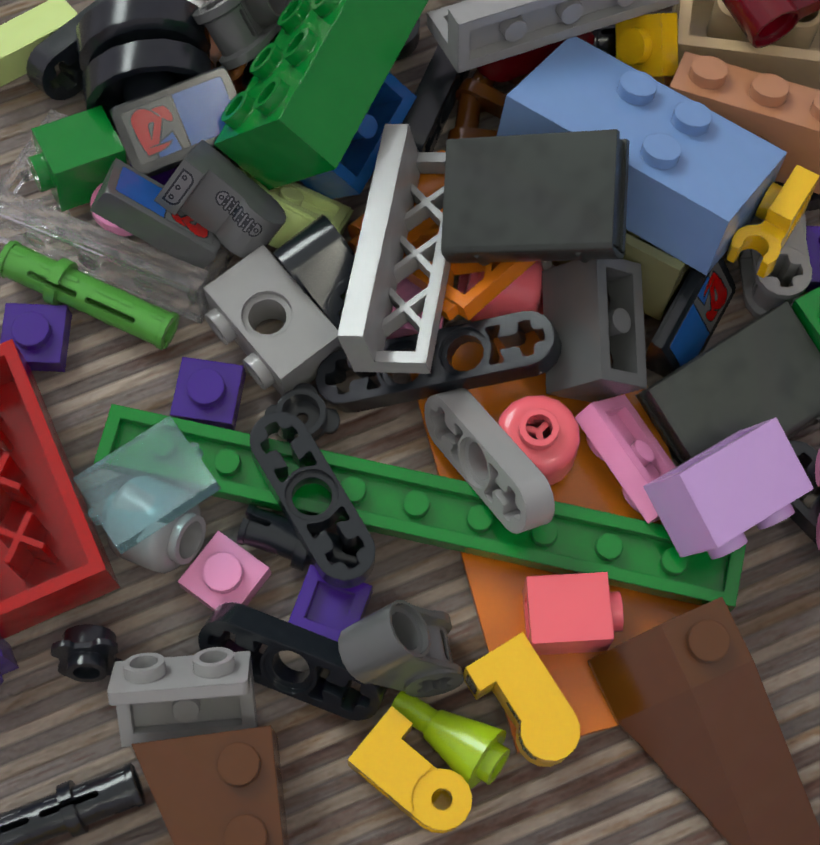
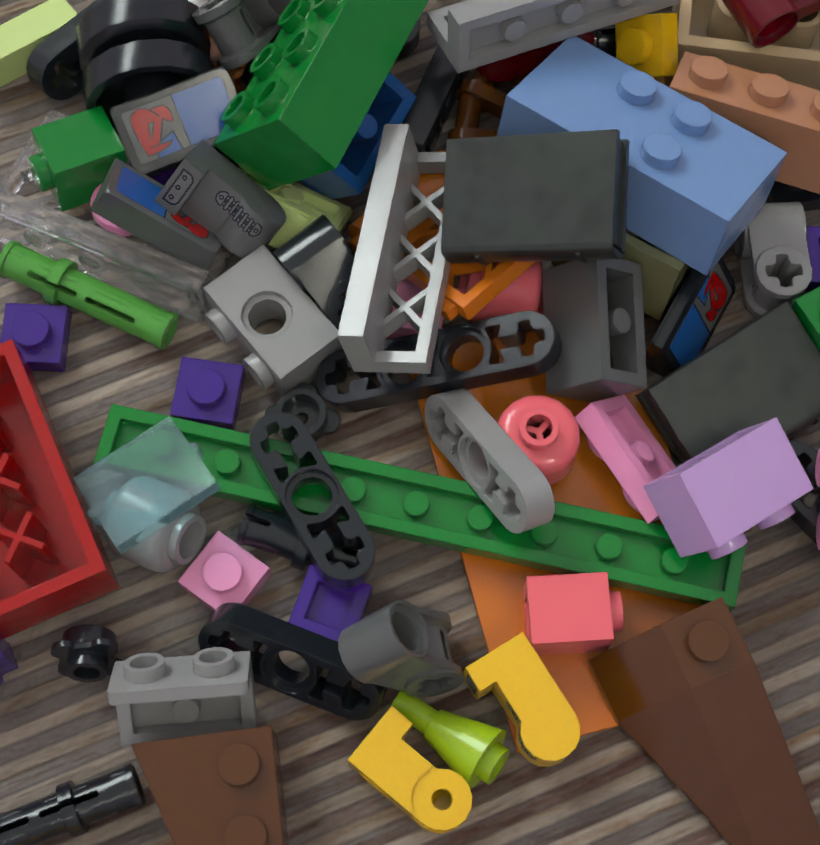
(781, 212): yellow plate -> none

